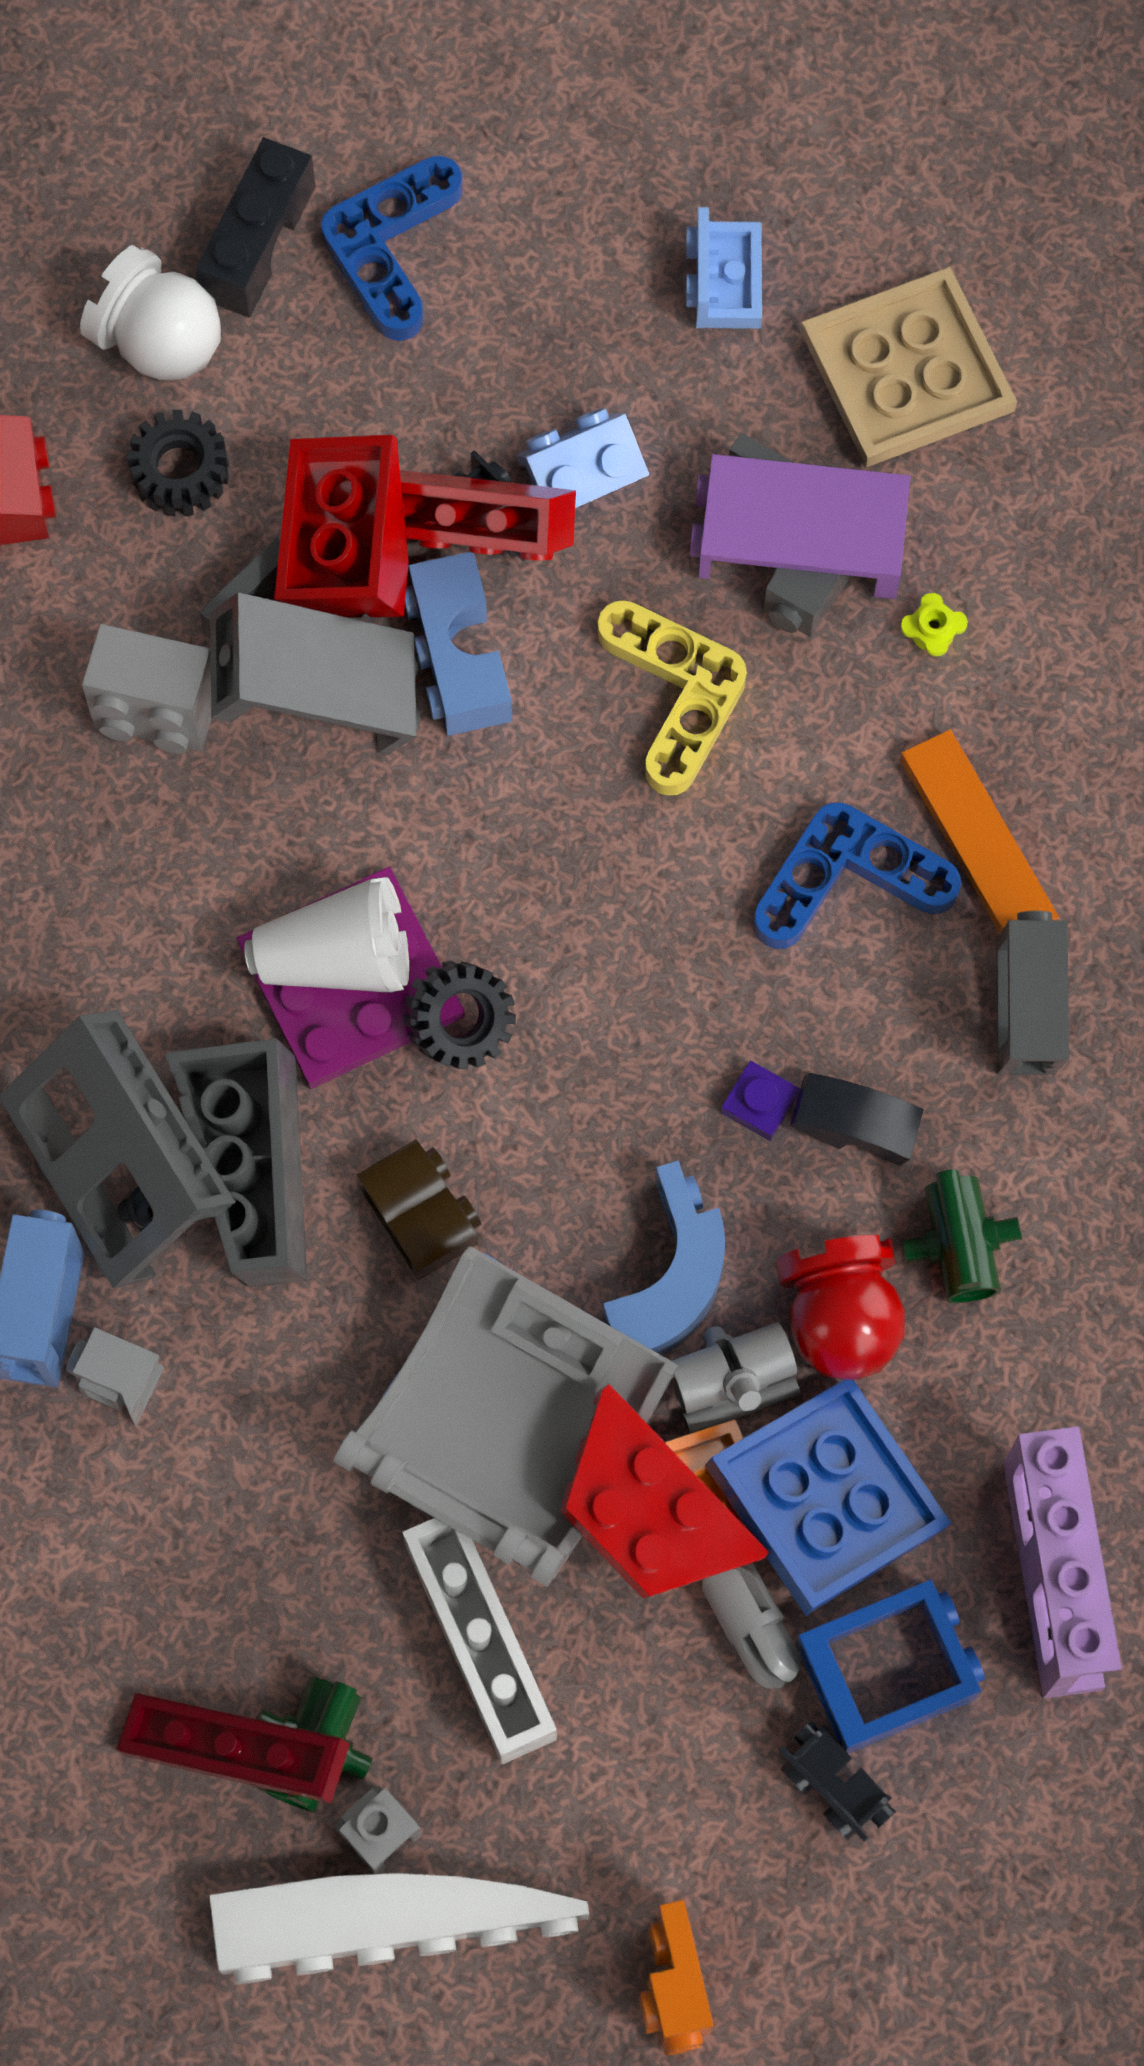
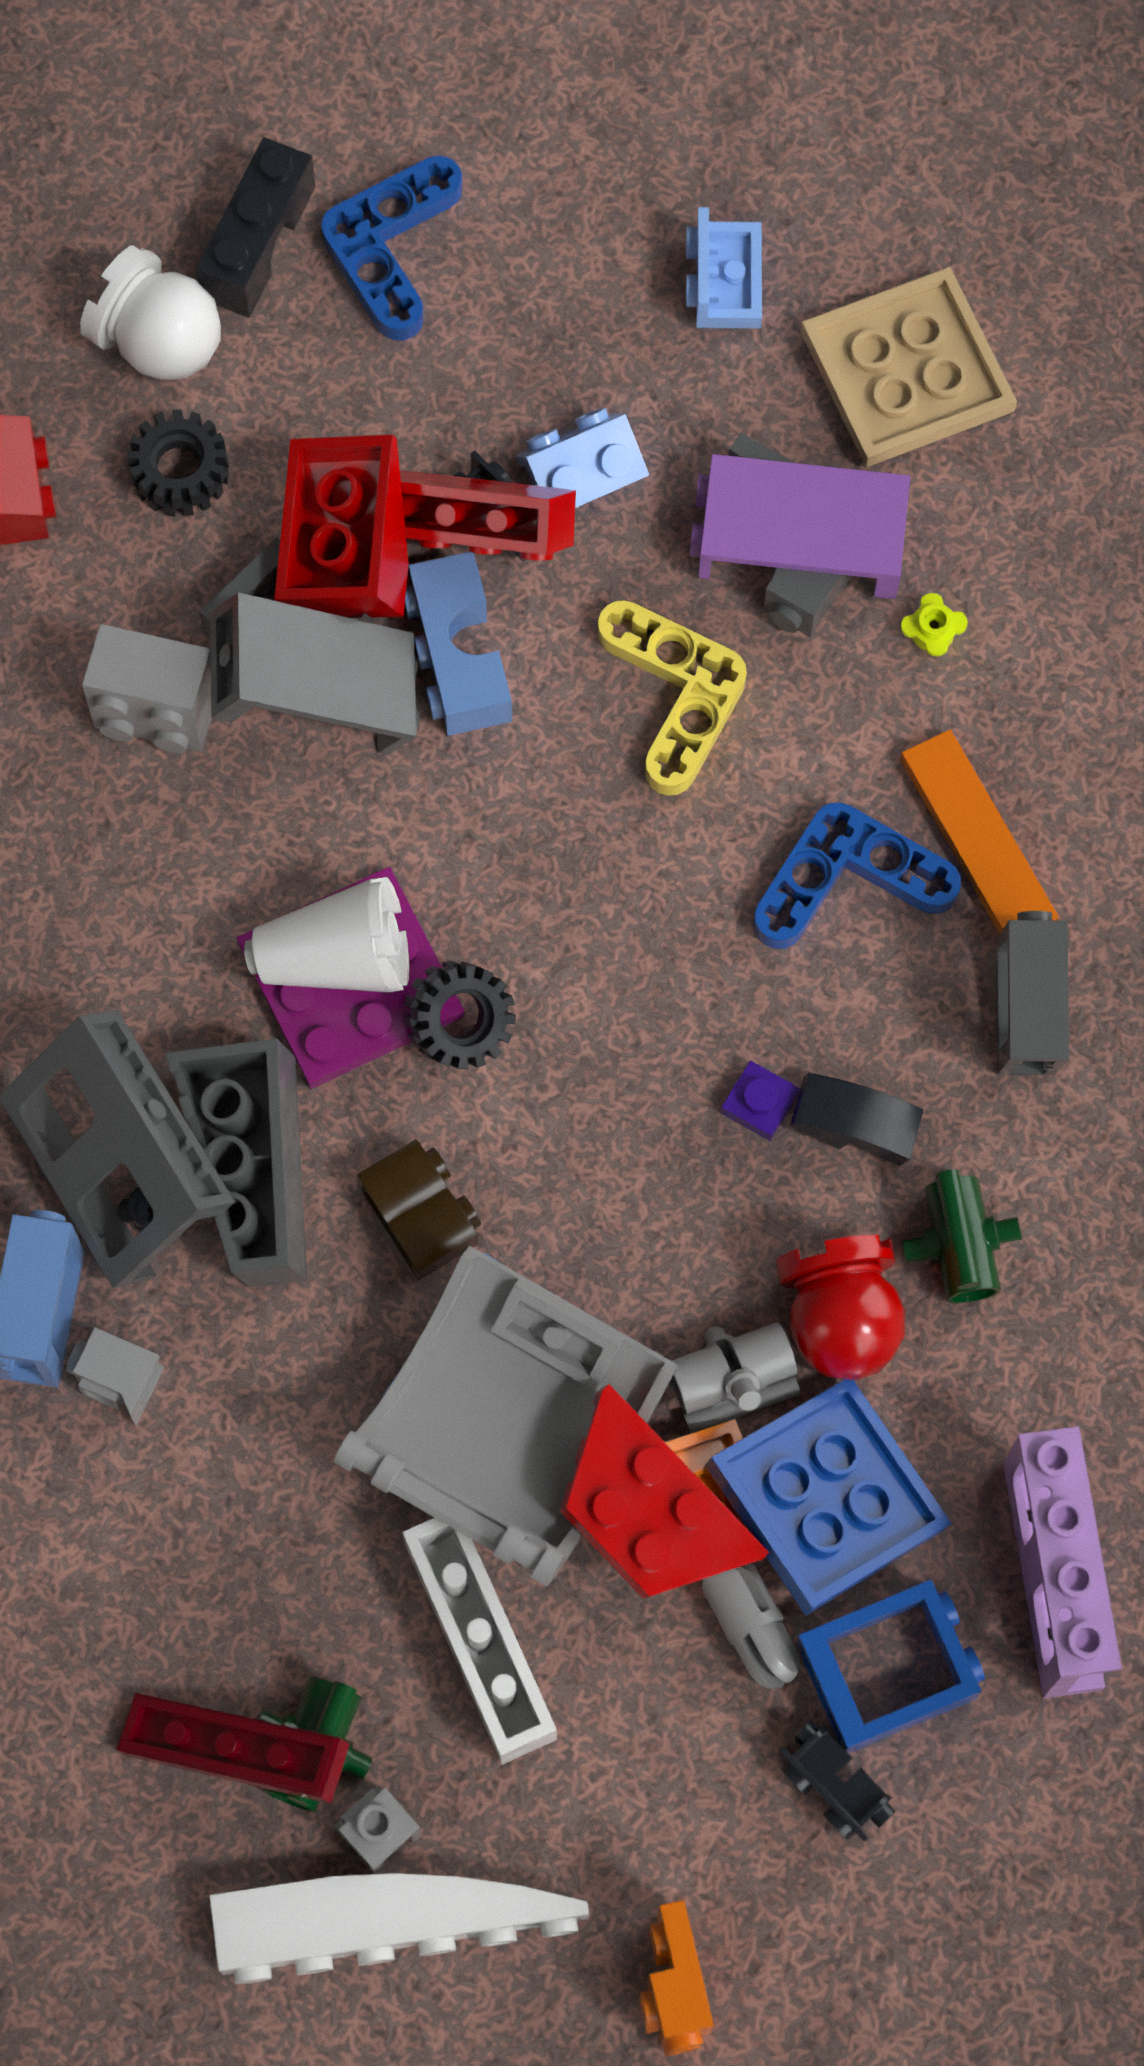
(681, 1299): medium blue arch -> none

